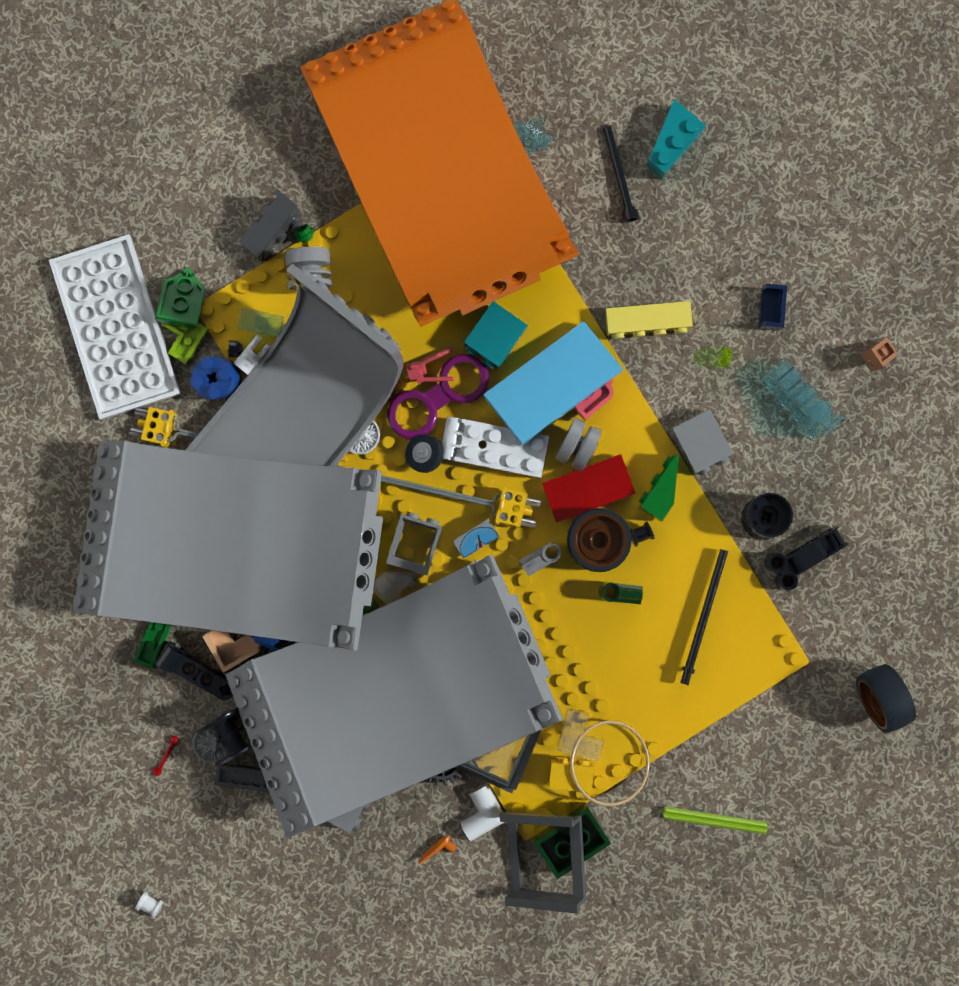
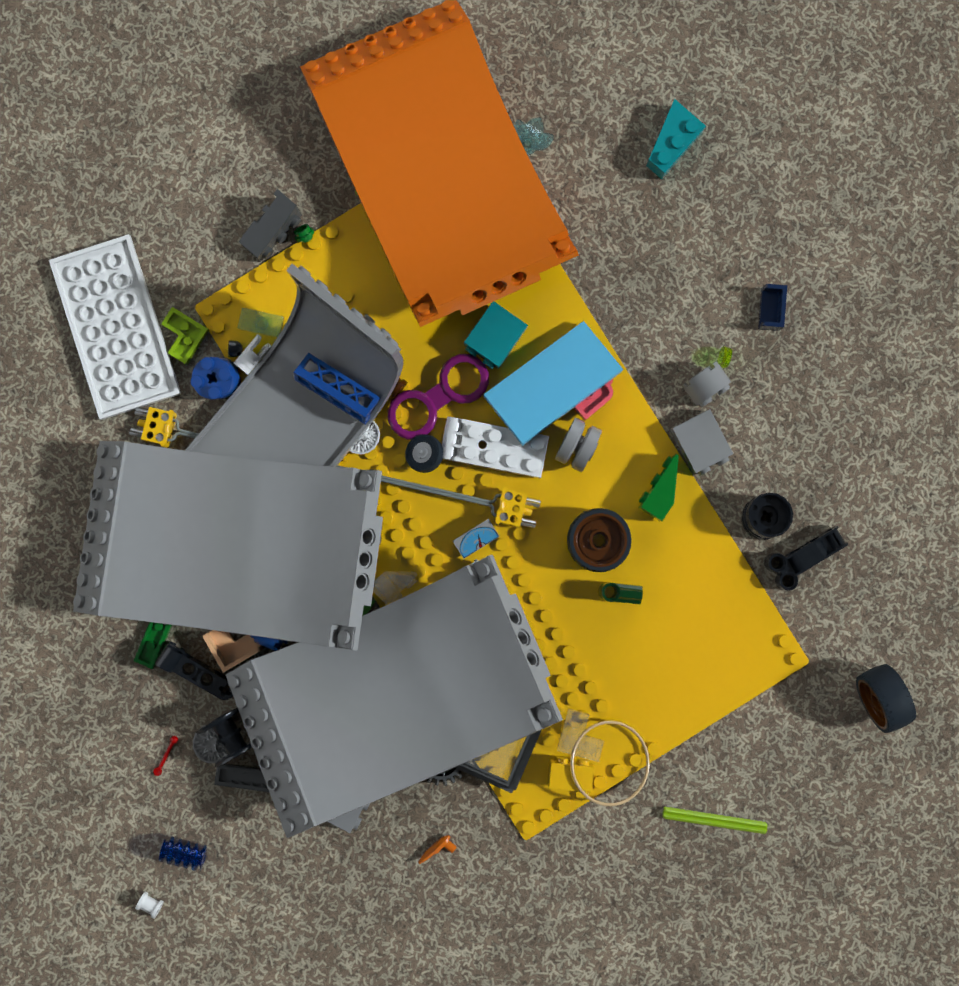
(181, 300): green tile -> none
(189, 856): none -> clear blue piece
(312, 260): light grey wheel -> none
(333, 395): none -> blue fence
(406, 564): light grey window -> none
(417, 369): coral plant -> none
(488, 814): white brick -> none
(538, 559): light grey piece -> none
(541, 899): dark grey piece -> none
(555, 841): dark green brick -> none
(588, 489): red tile -> none
(629, 212): black piece -> none
(641, 534): black bush -> none
(648, 319): light yellow brick -> none
(688, 668): black bar -> none
(706, 384): none -> light grey brick
(801, 399): clear light blue wedge -> none
(879, 354): nougat slope -> none

